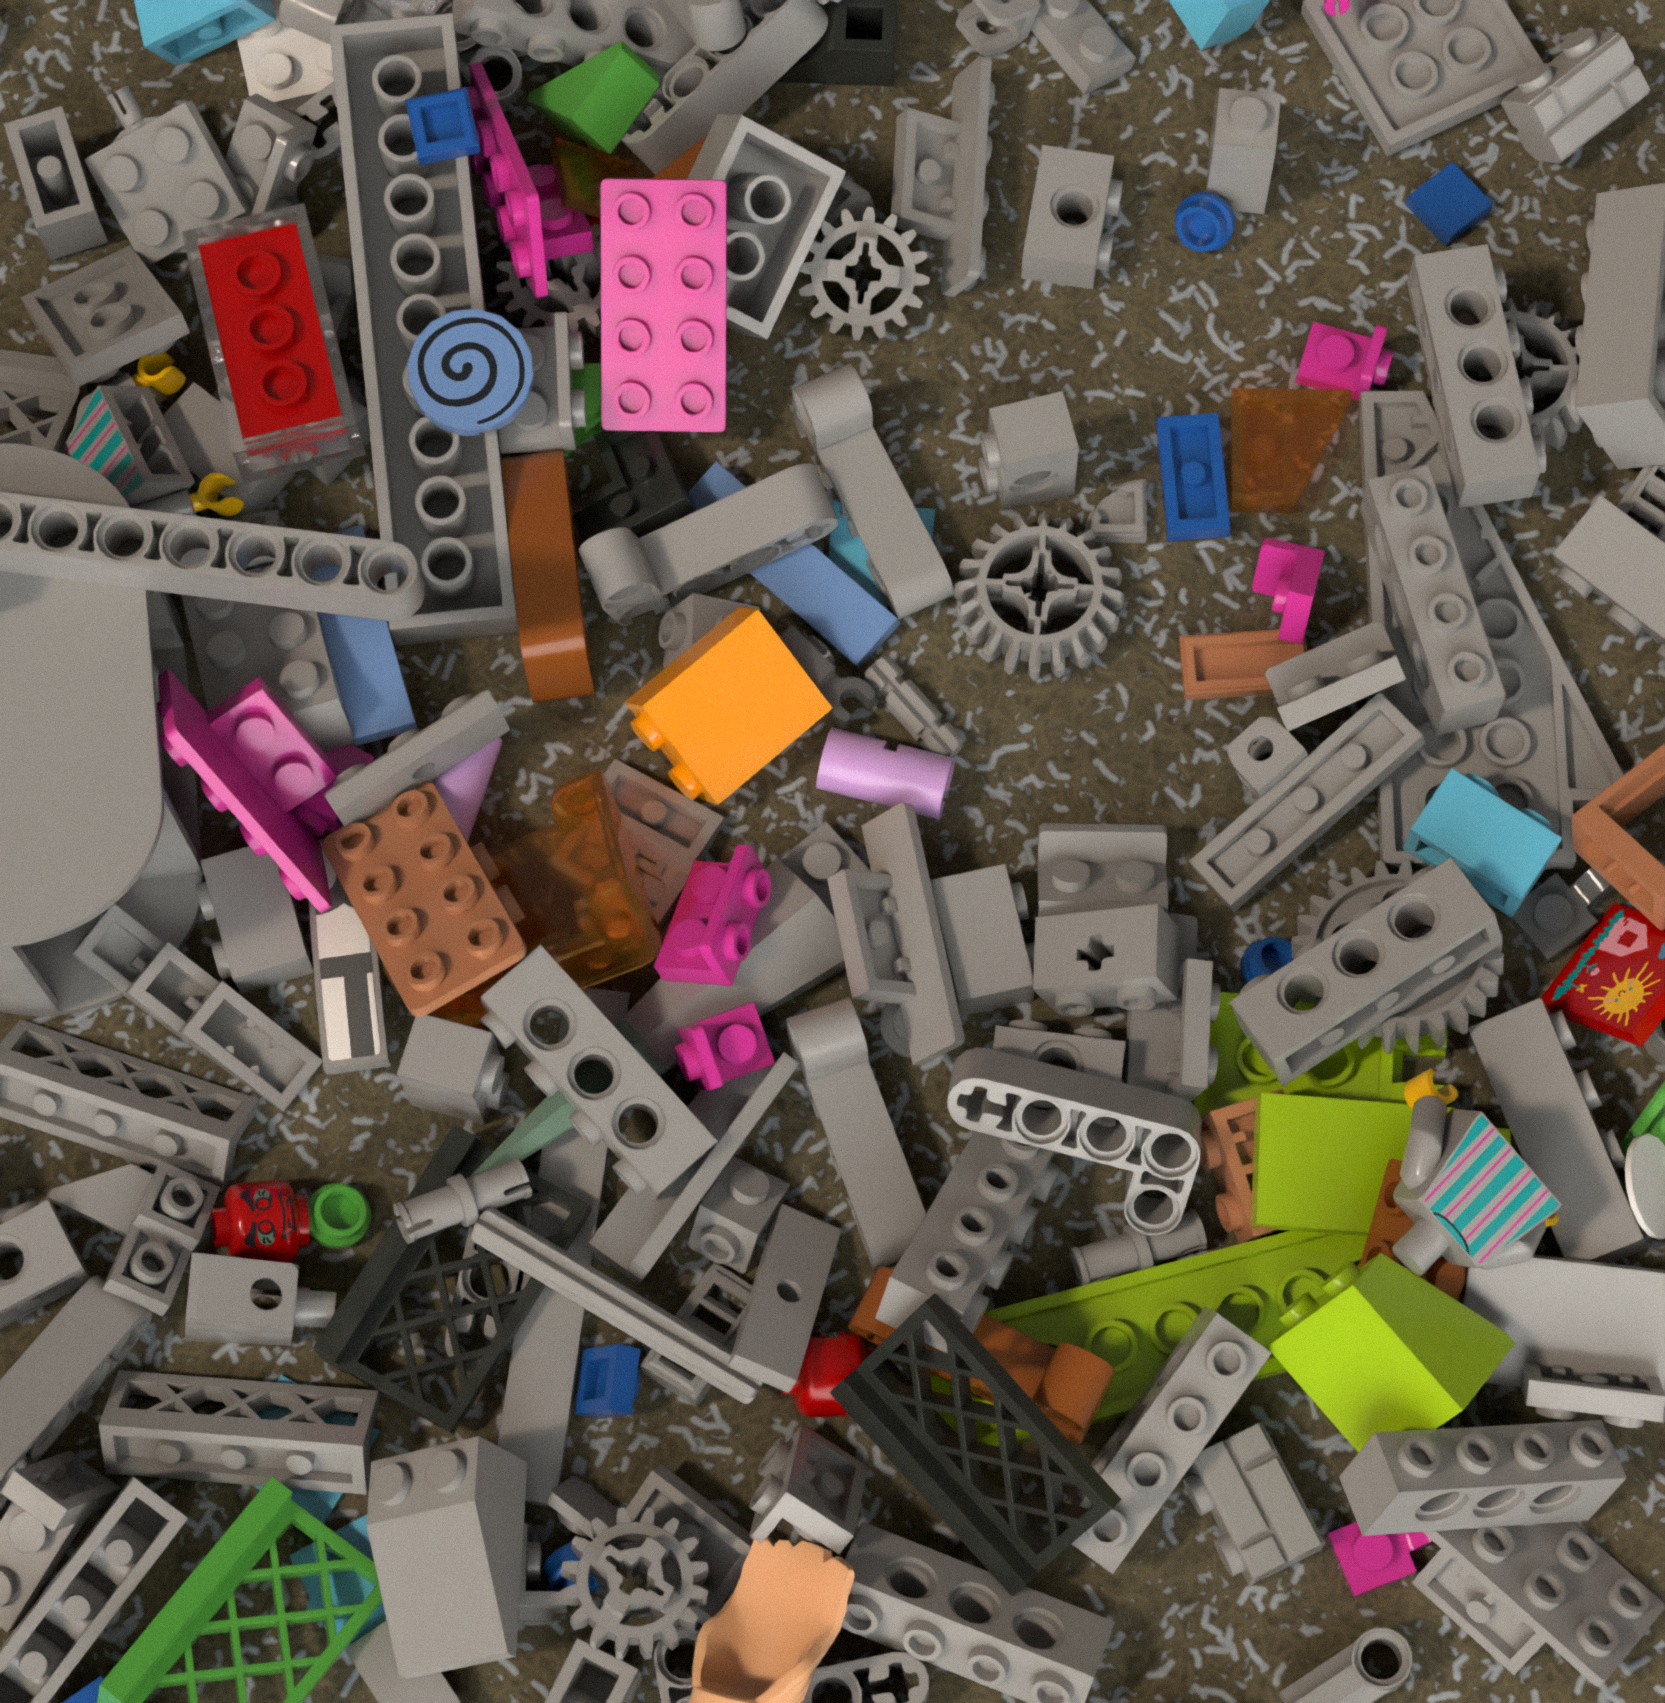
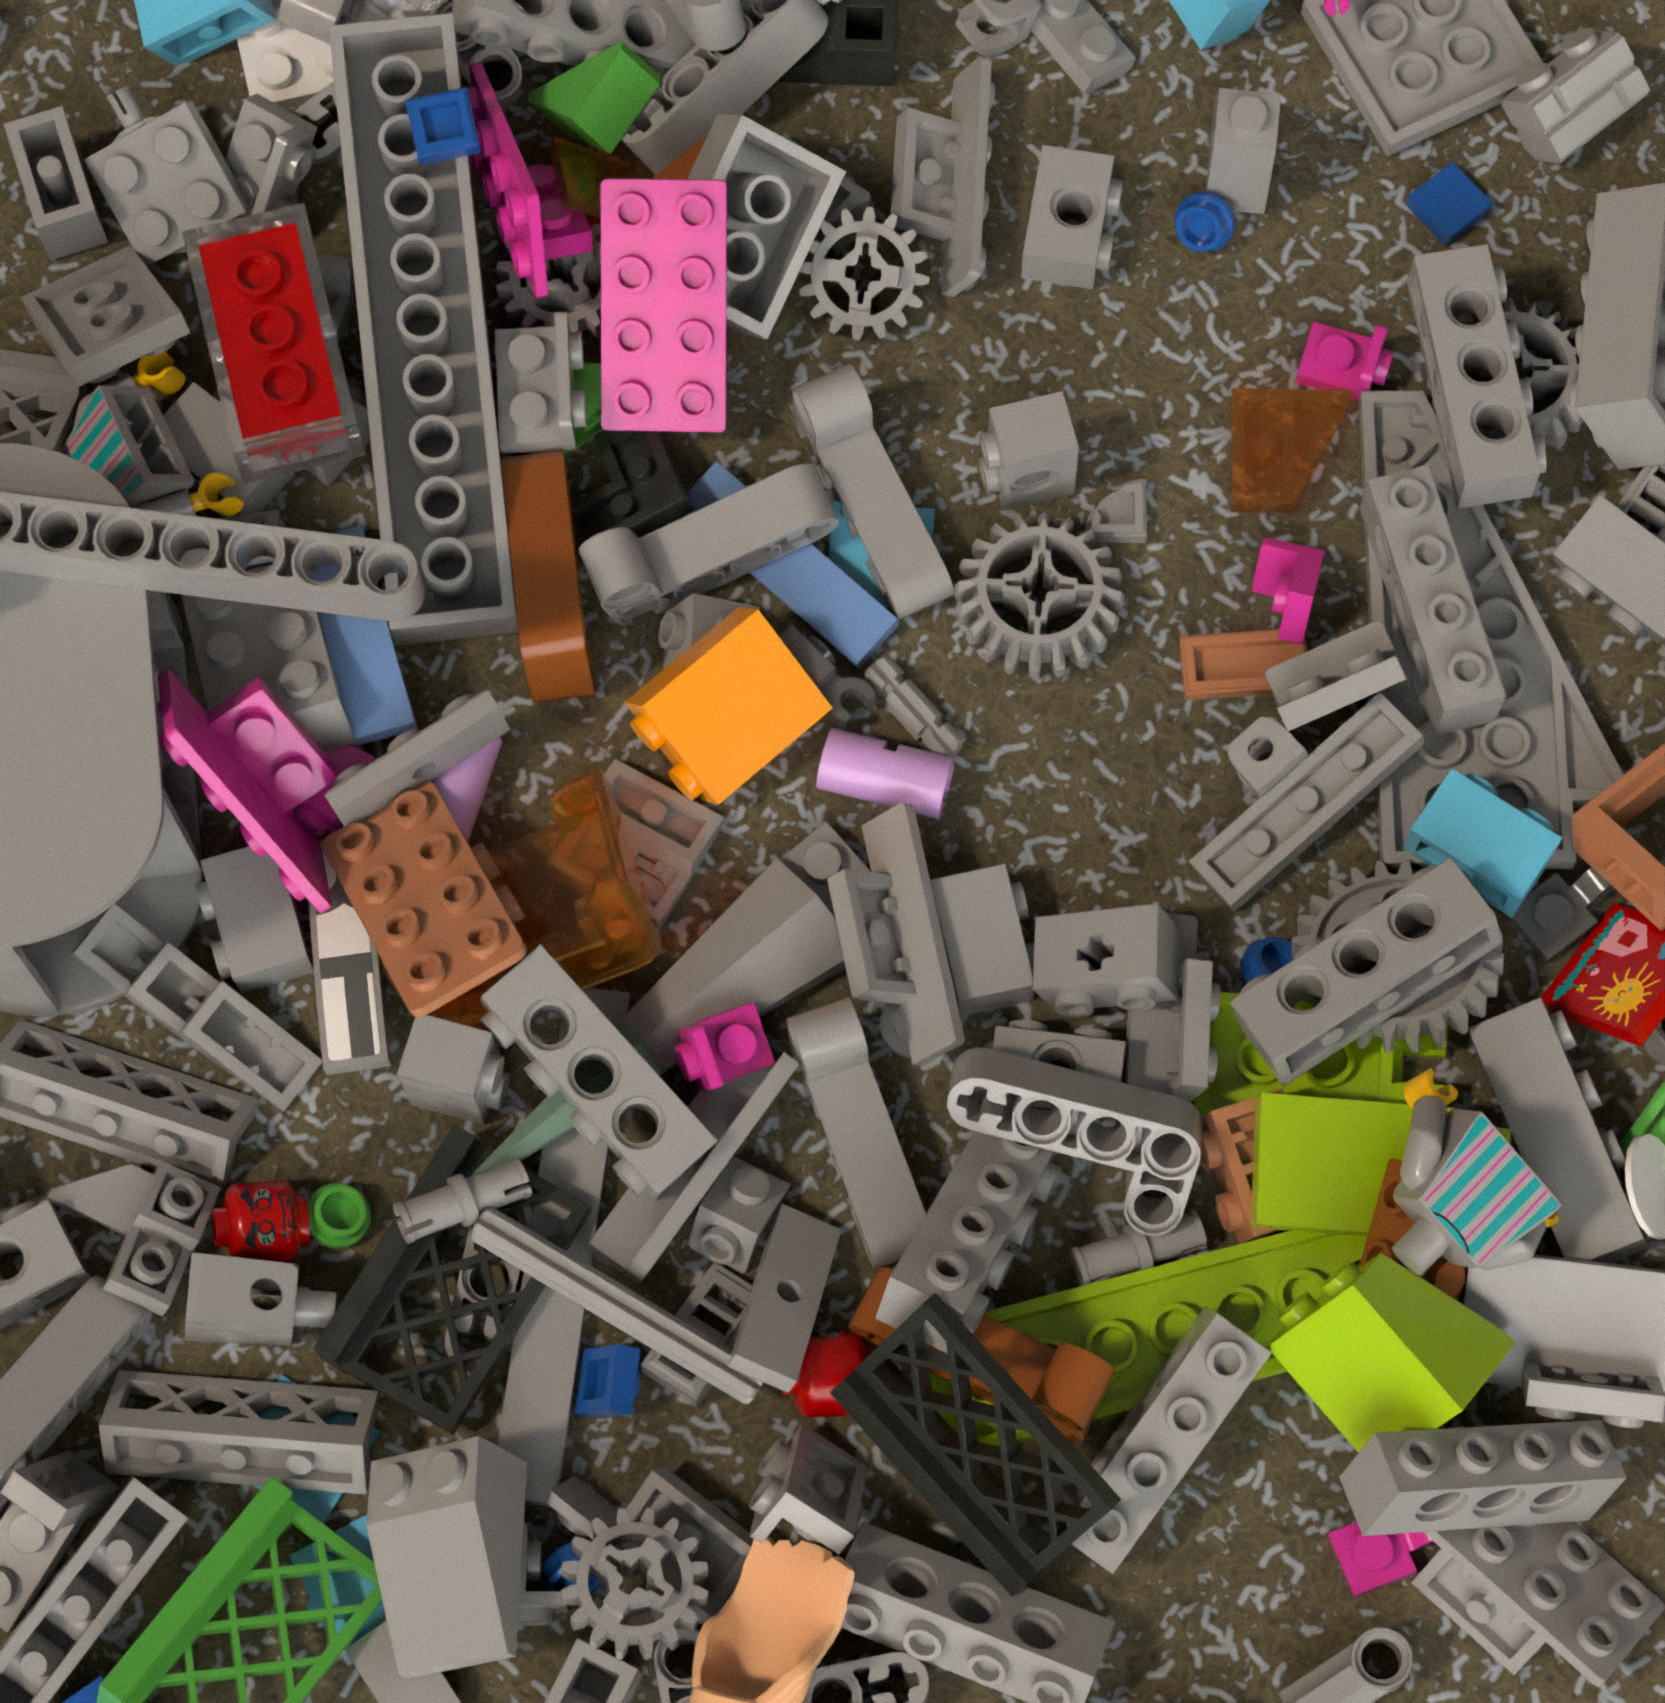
(470, 372): medium blue tile -> none
(714, 920): dark pink bracket -> none
(1100, 867): light grey bracket -> none
(1192, 477): blue plate -> none
(1253, 1505): light grey brick -> none

